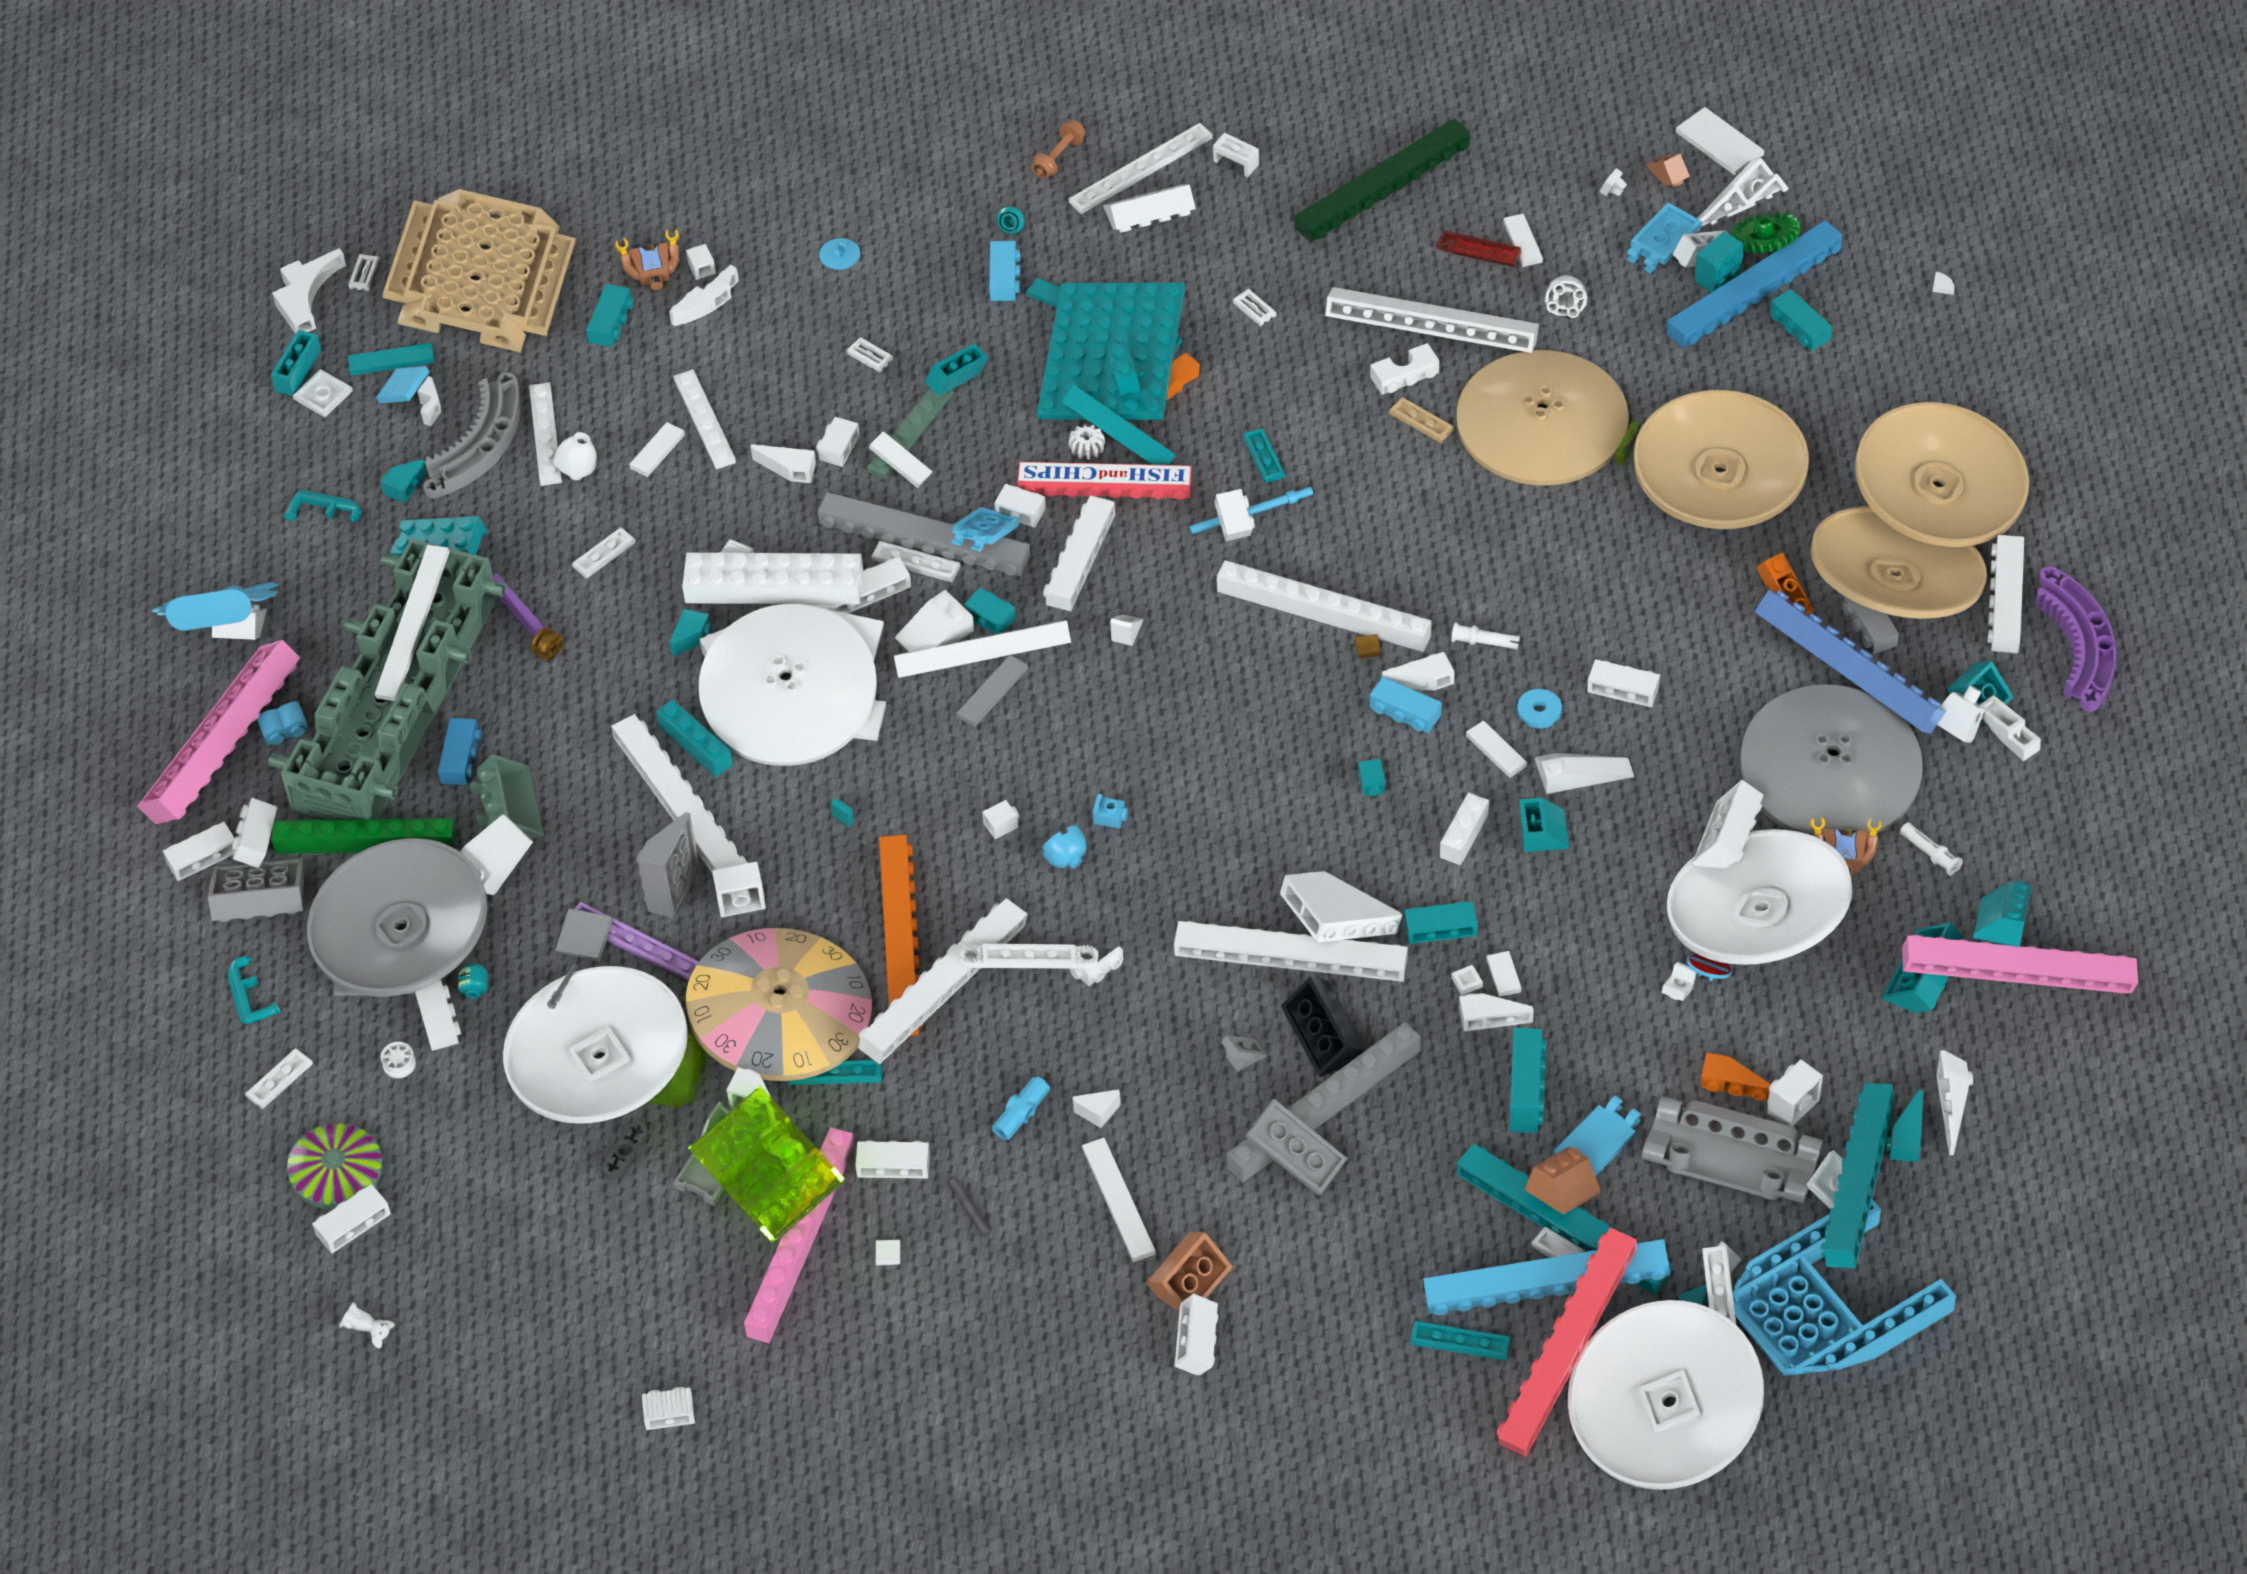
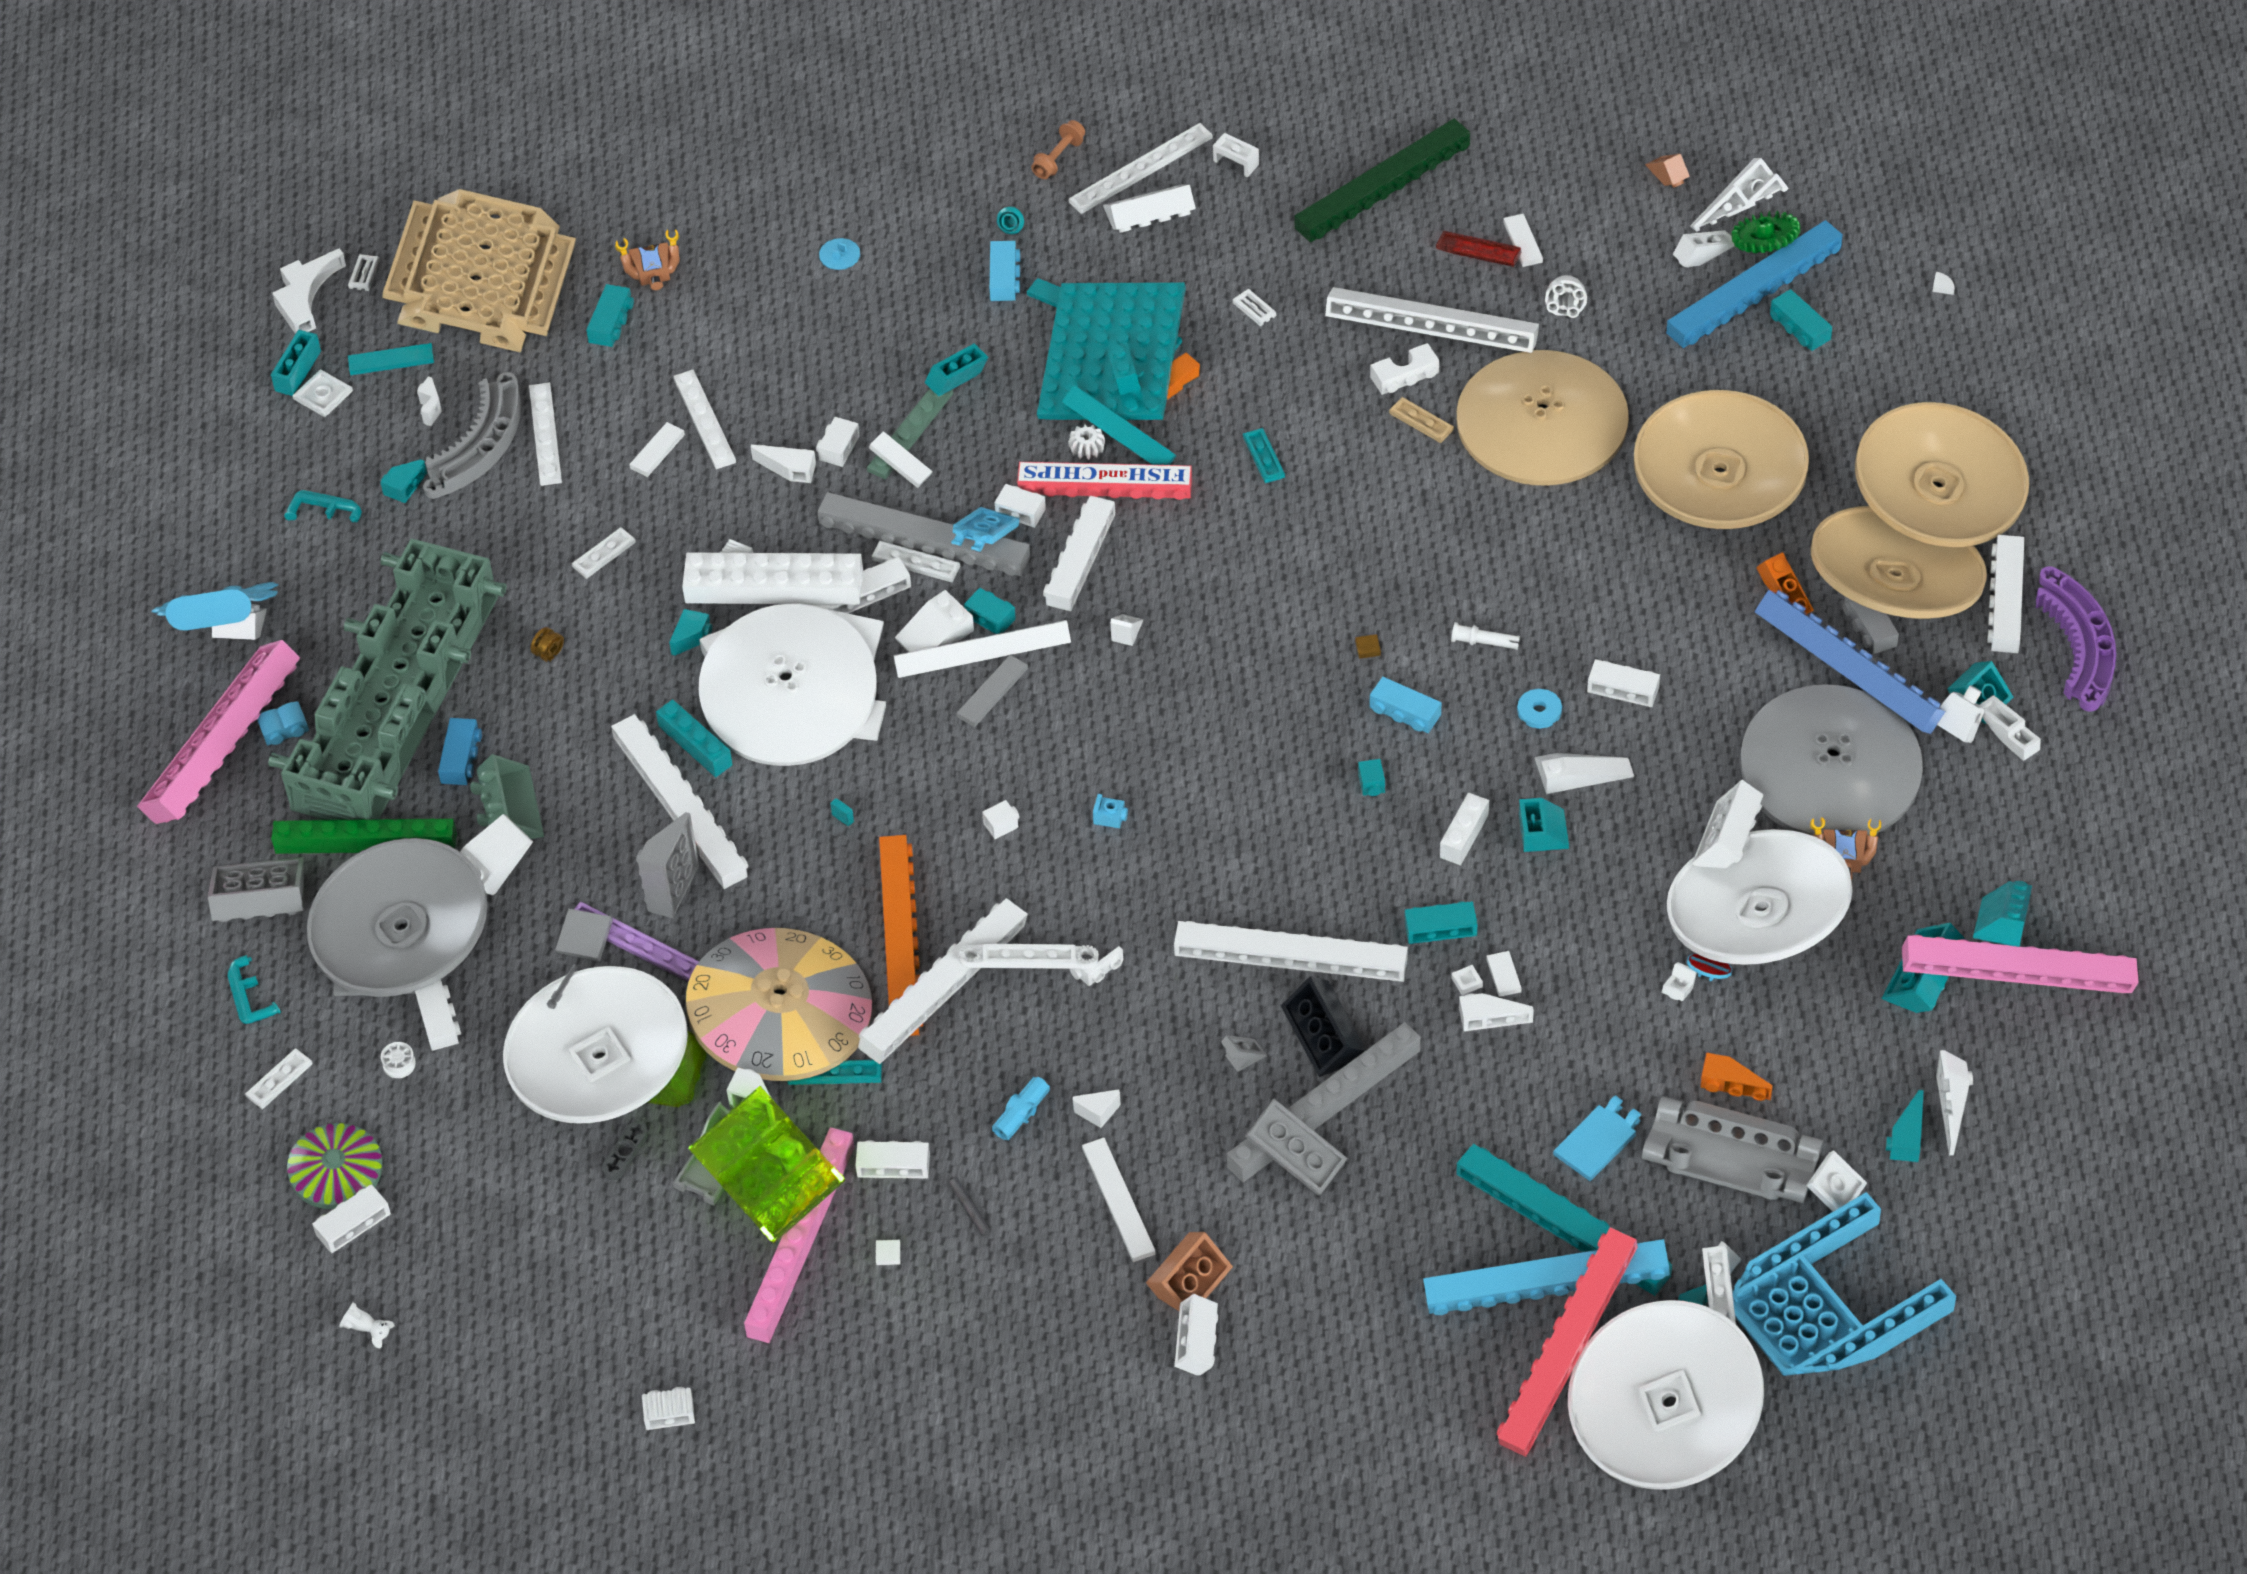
(200, 851): white brick -> none
(253, 832): white brick -> none
(402, 384): medium azure tile -> none
(412, 622): white tile -> none
(454, 533): teal piece -> none
(473, 980): teal head -> none
(520, 611): medium lavender tile -> none
(576, 456): white piece -> none
(700, 261): white brick -> none
(703, 301): white slope -> none
(739, 889): white brick -> none
(867, 357): white tile -> none
(1065, 849): medium azure cylinder -> none
(1234, 515): white brick -> none
(1290, 497): medium azure bar -> none
(1324, 606): white brick -> none
(1336, 909): white slope -> none
(1424, 674): white slope -> none
(1460, 1340): teal tile -> none
(1496, 749): white tile -> none
(1527, 1080): teal brick -> none
(1553, 1244): white tile -> none
(1564, 1180): nougat slope -> none
(1613, 184): white tile -> none
(1627, 442): clear neon green tile -> none
(1661, 236): medium azure tile -> none
(1719, 141): white tile -> none
(1719, 262): teal brick -> none
(1794, 1093): white brick -> none
(1859, 1176): teal brick -> none
(1938, 854): white pin -> none

